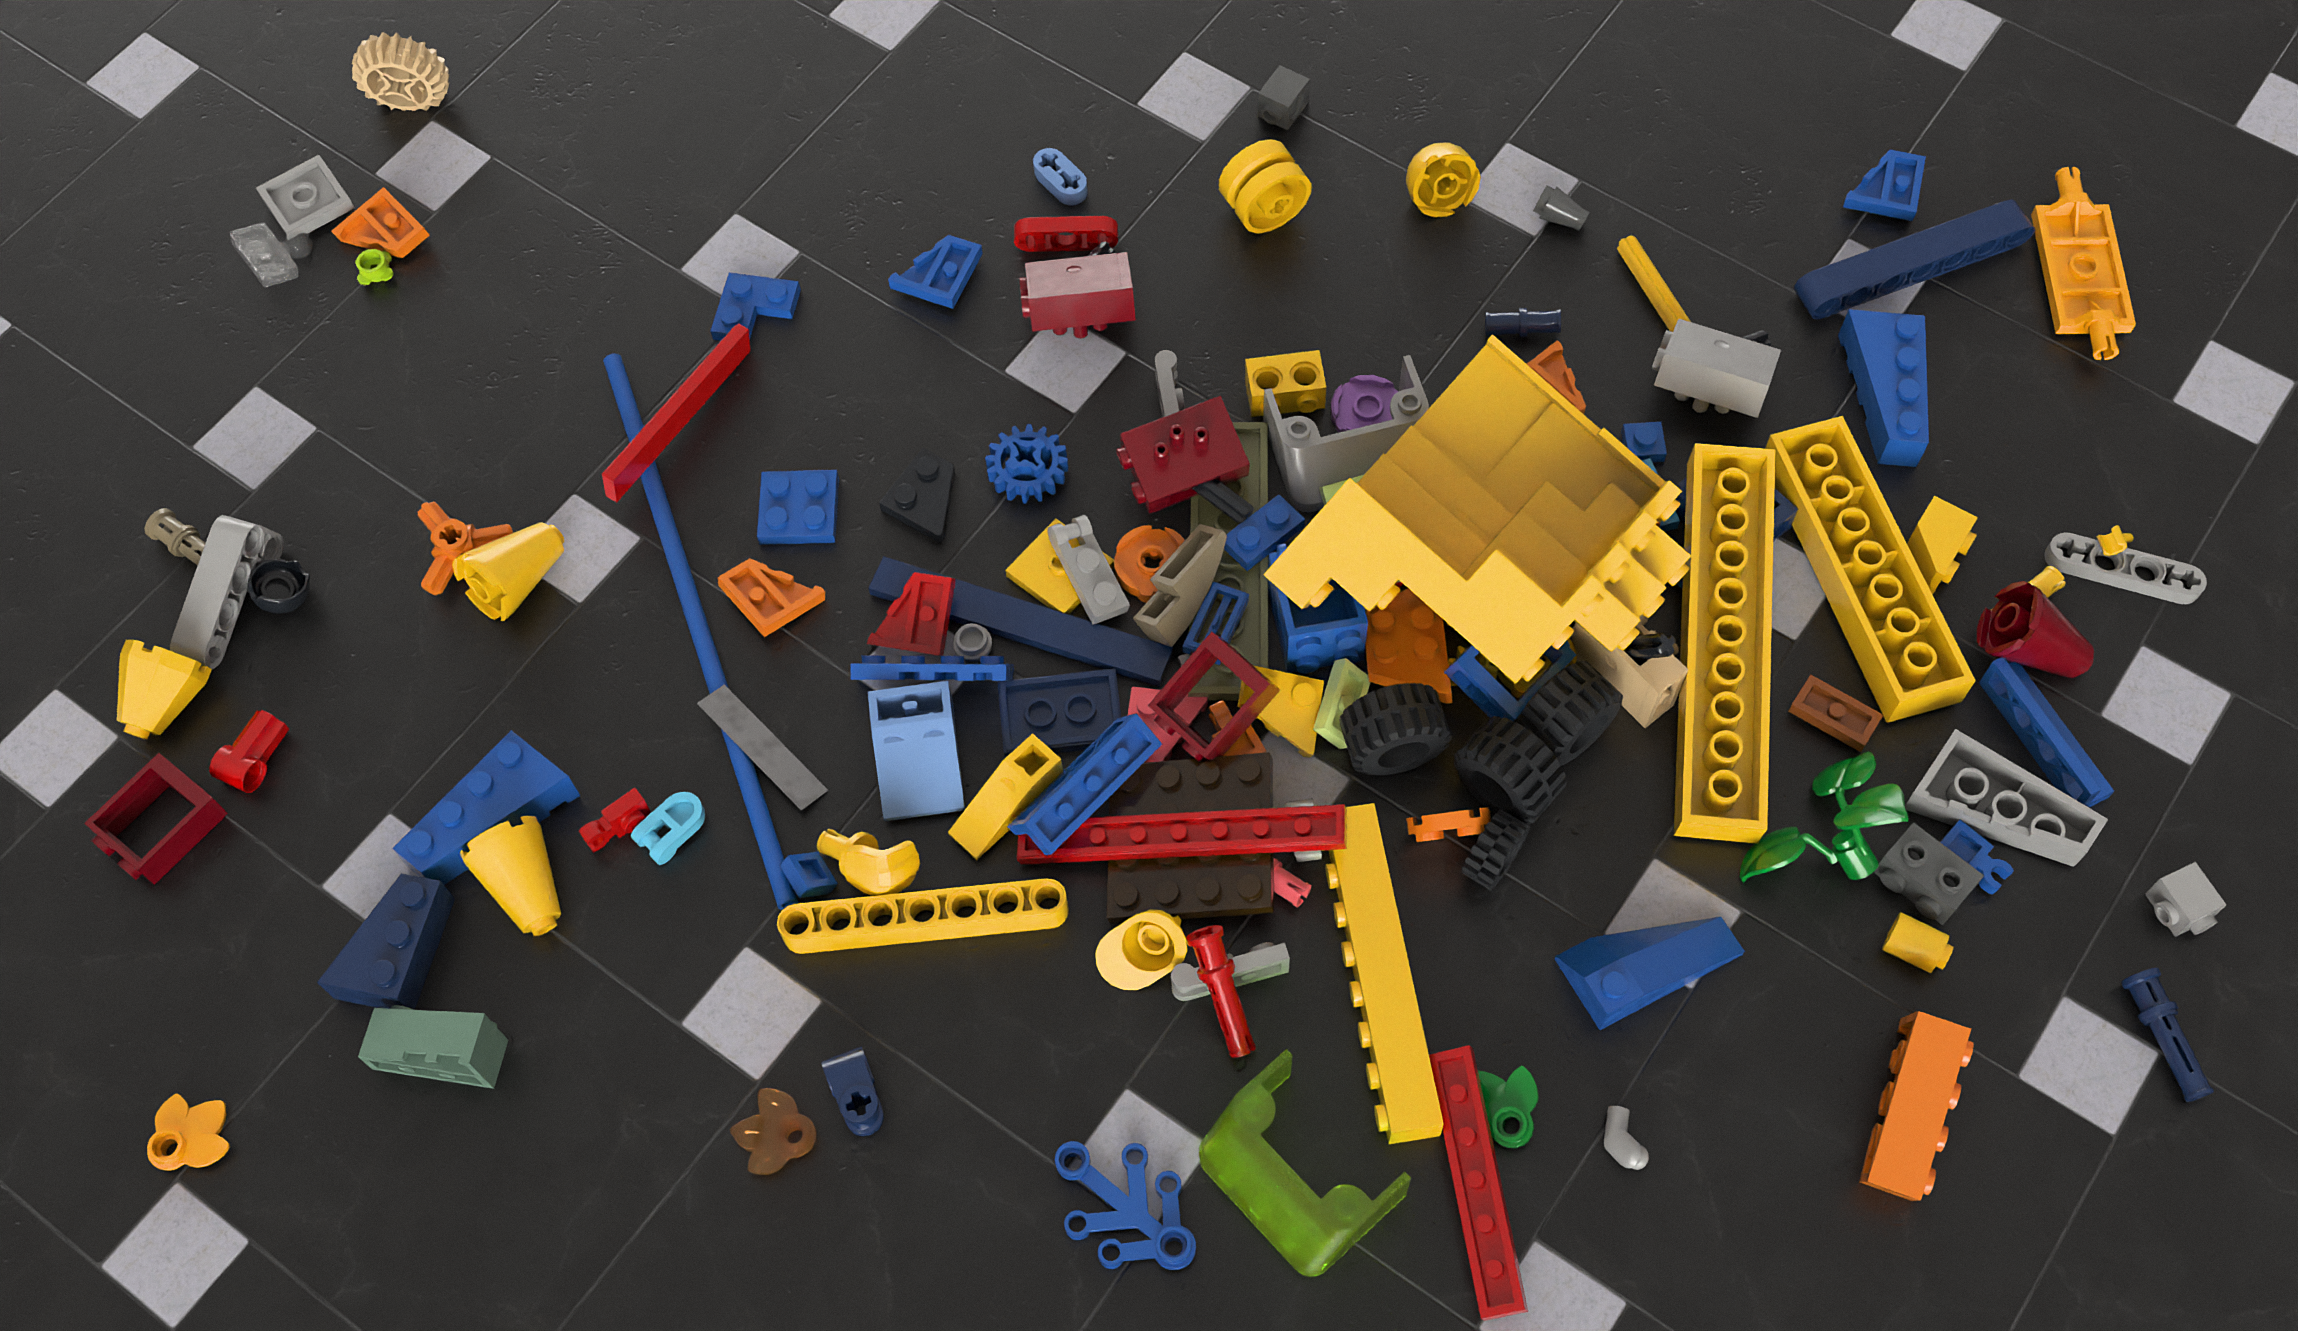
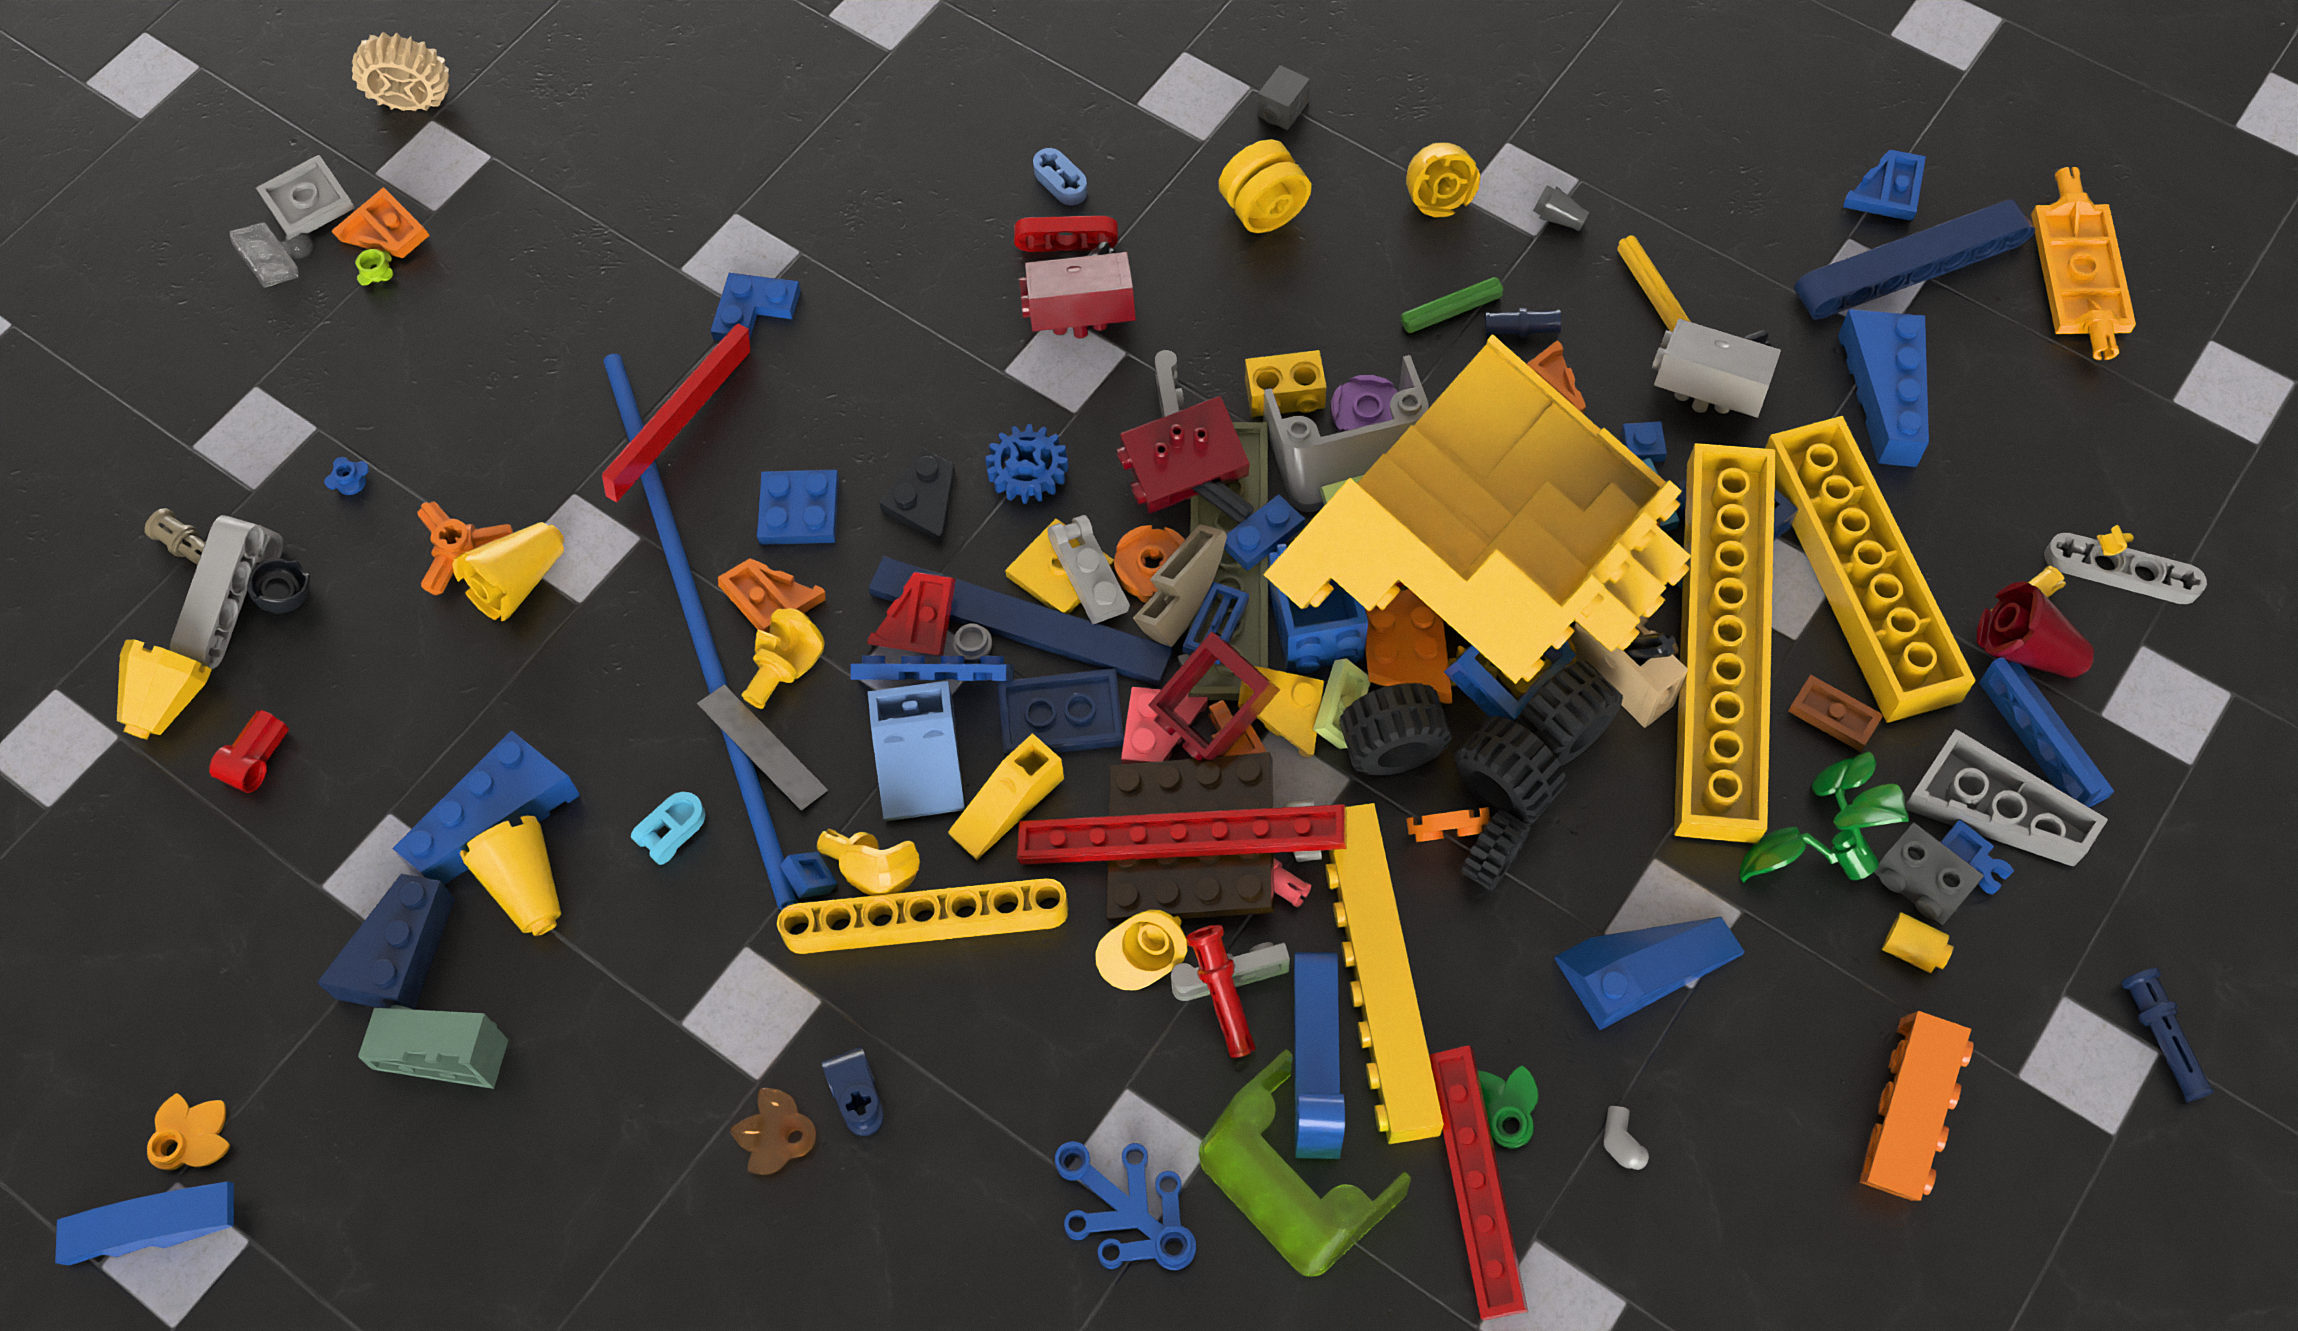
(134, 799): dark red window -> none
(145, 1222): none -> blue slope
(351, 483): none -> blue plate
(617, 819): red plate -> none
(783, 654): none -> yellow piece
(941, 272): blue wing -> none
(1086, 783): blue fence -> none
(1316, 1051): none -> blue beam
(1452, 305): none -> bright green axle
(1938, 539): yellow slope -> none
(2186, 901): light grey brick -> none

